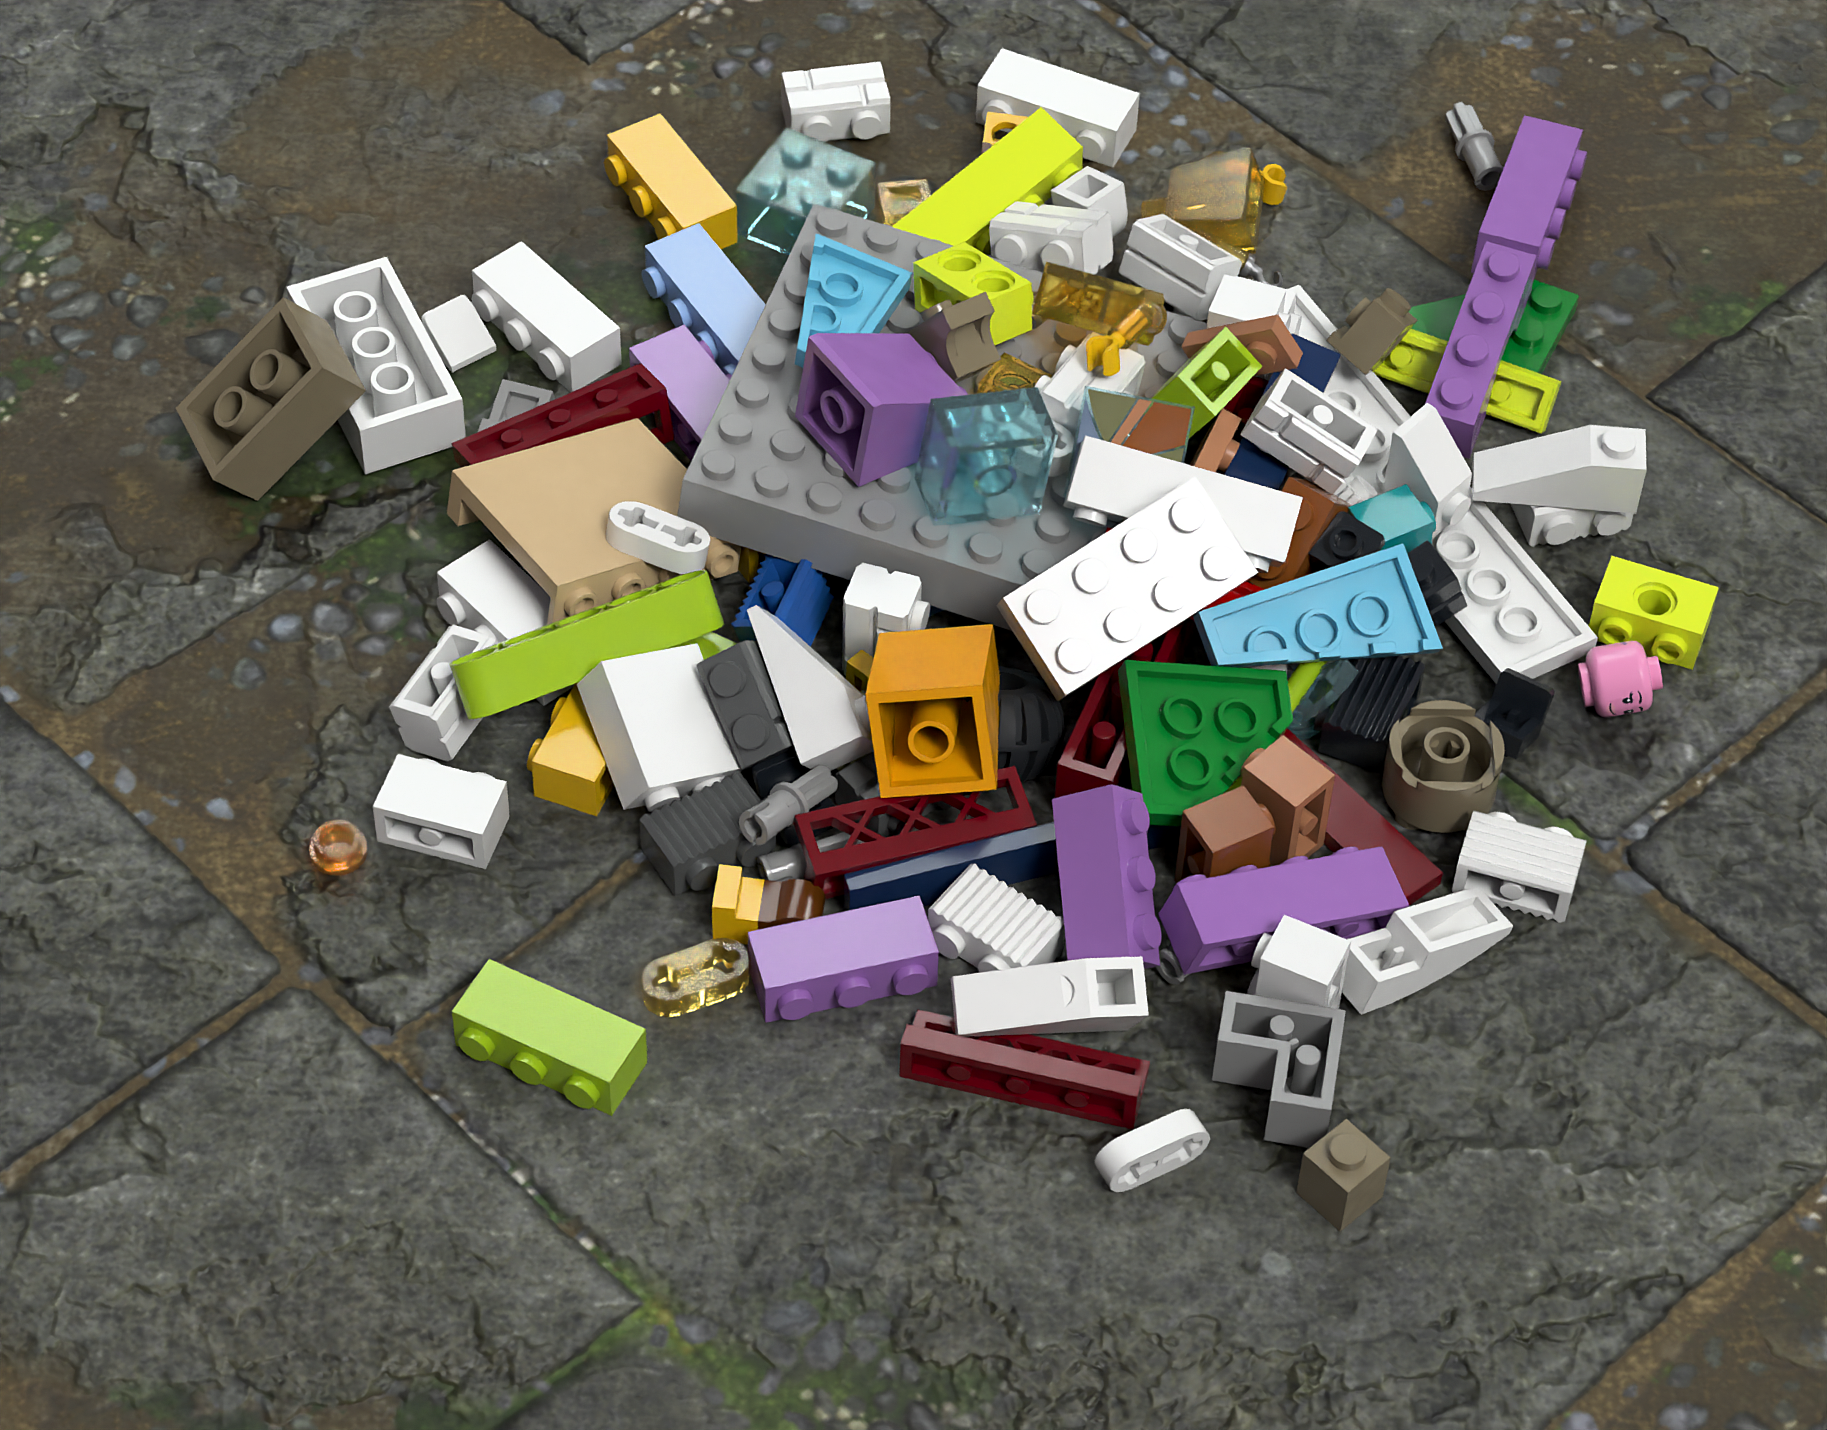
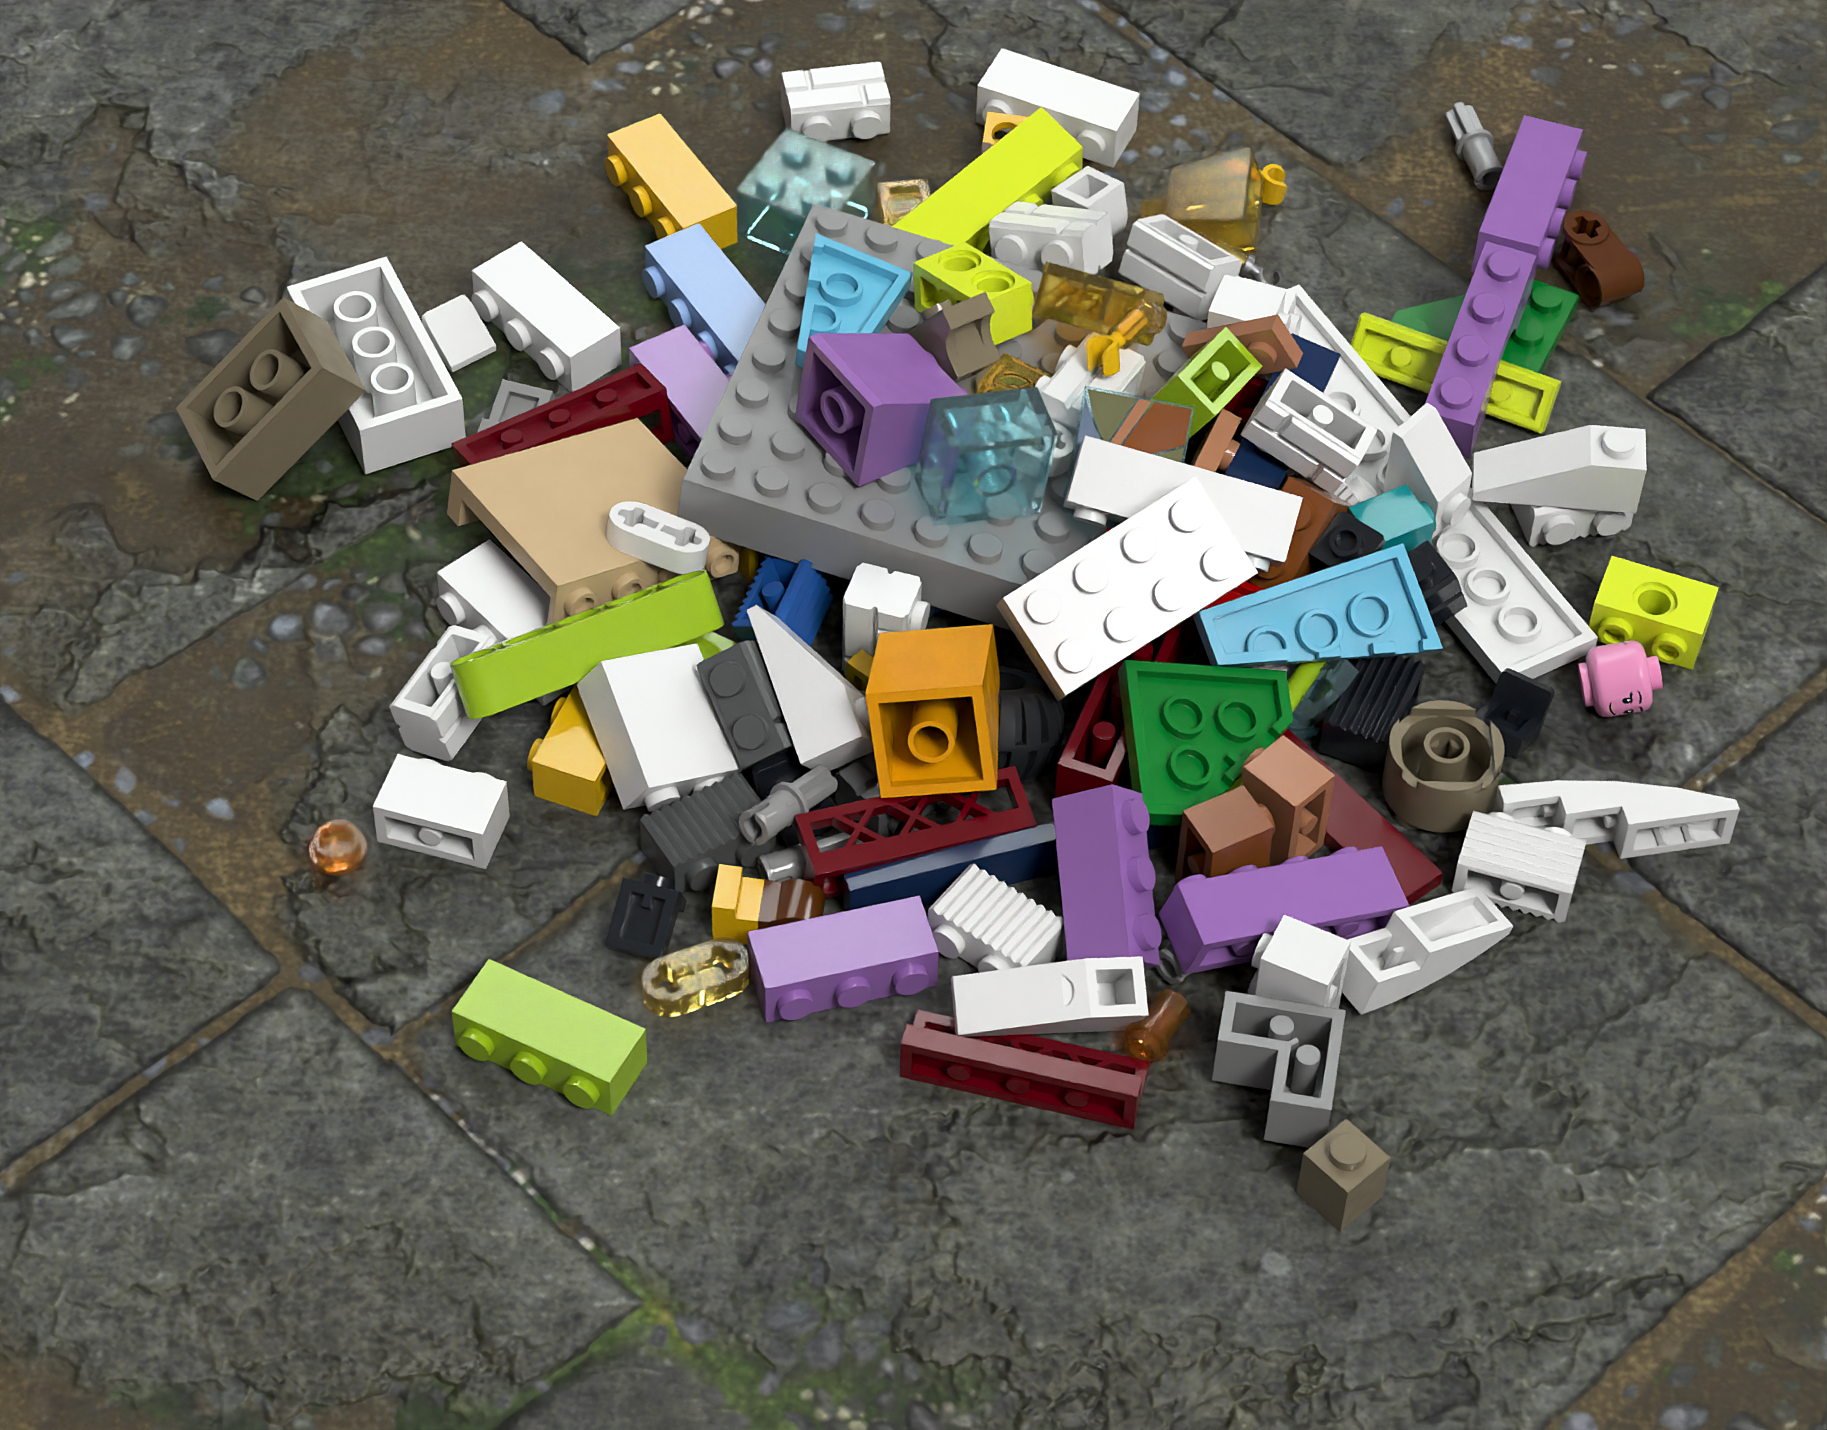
(645, 916): none -> black bracket
(1150, 1037): none -> clear orange pin
(1152, 1150): white beam -> none
(1374, 330): dark tan brick -> none
(1597, 260): none -> reddish brown piece
(1632, 815): none -> white slope

